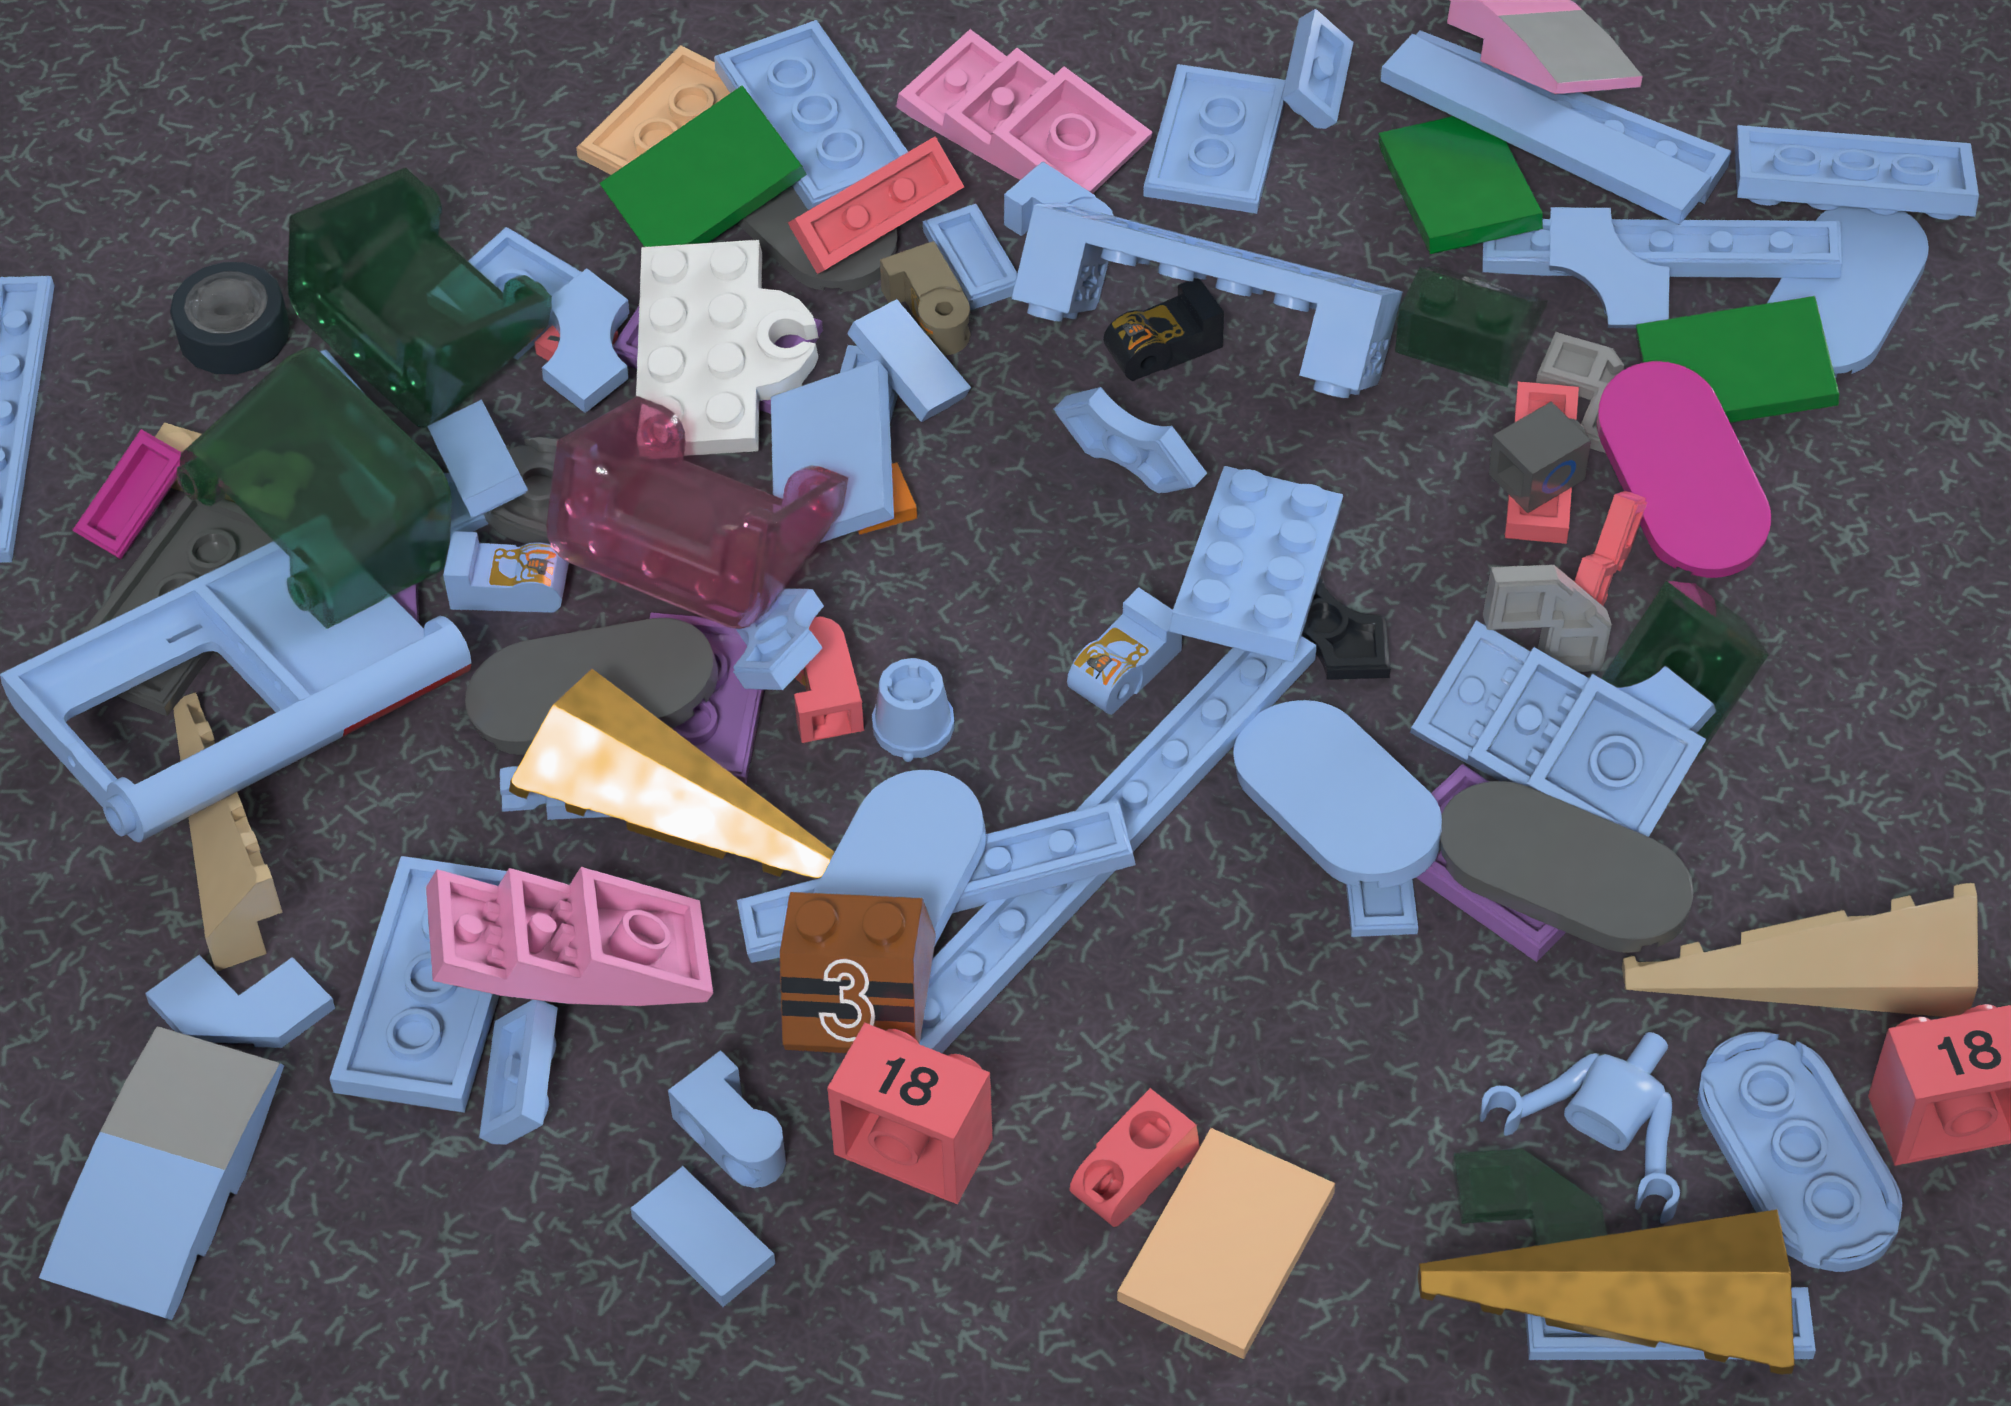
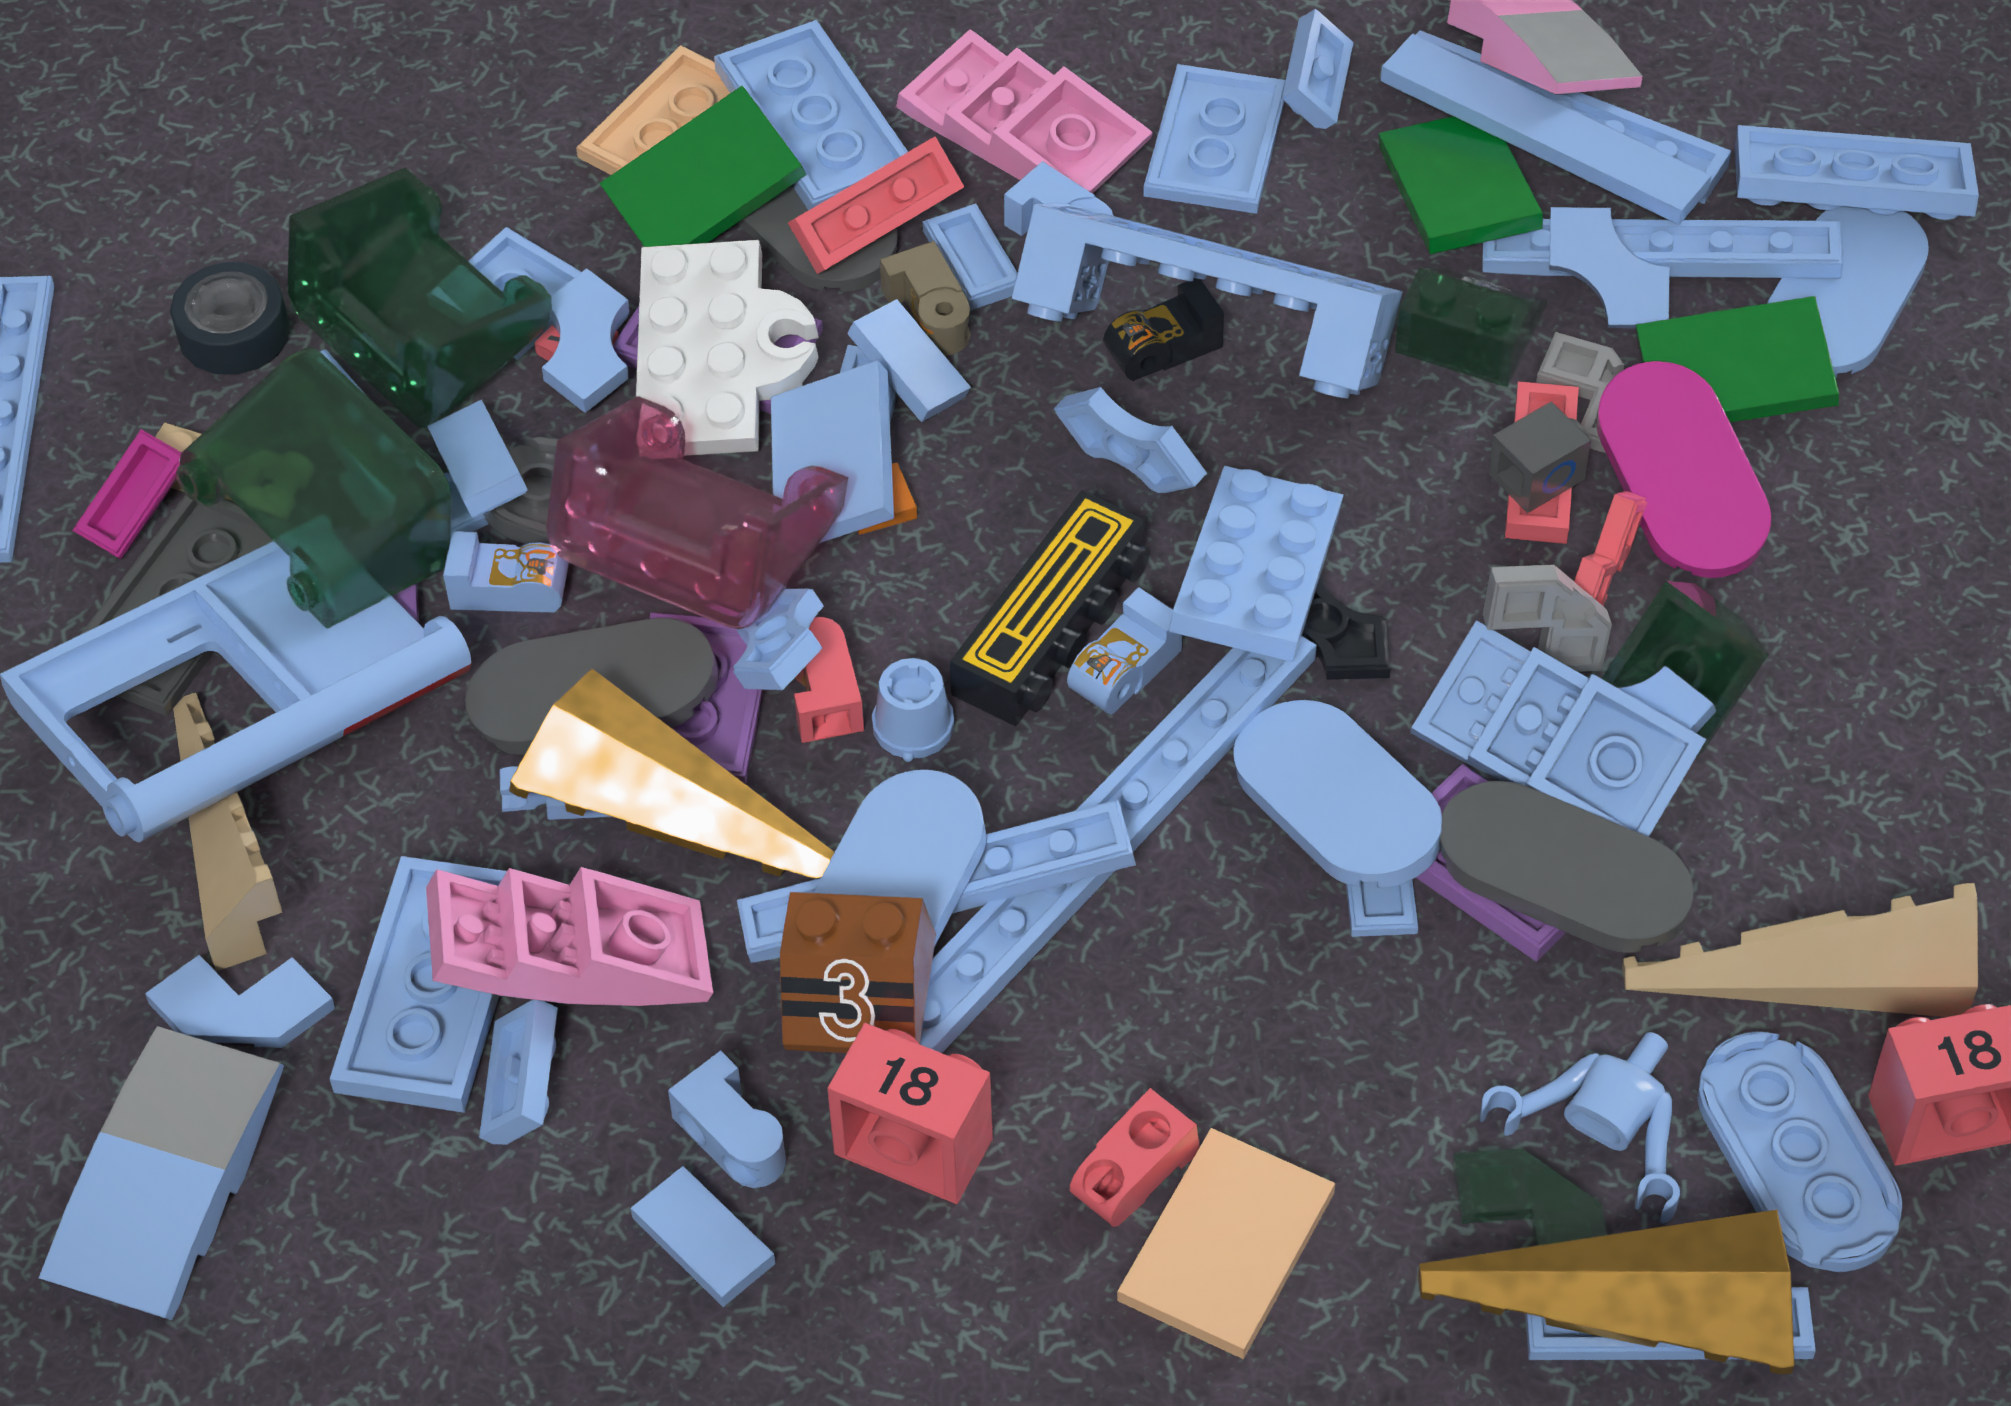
(1049, 609): none -> brick

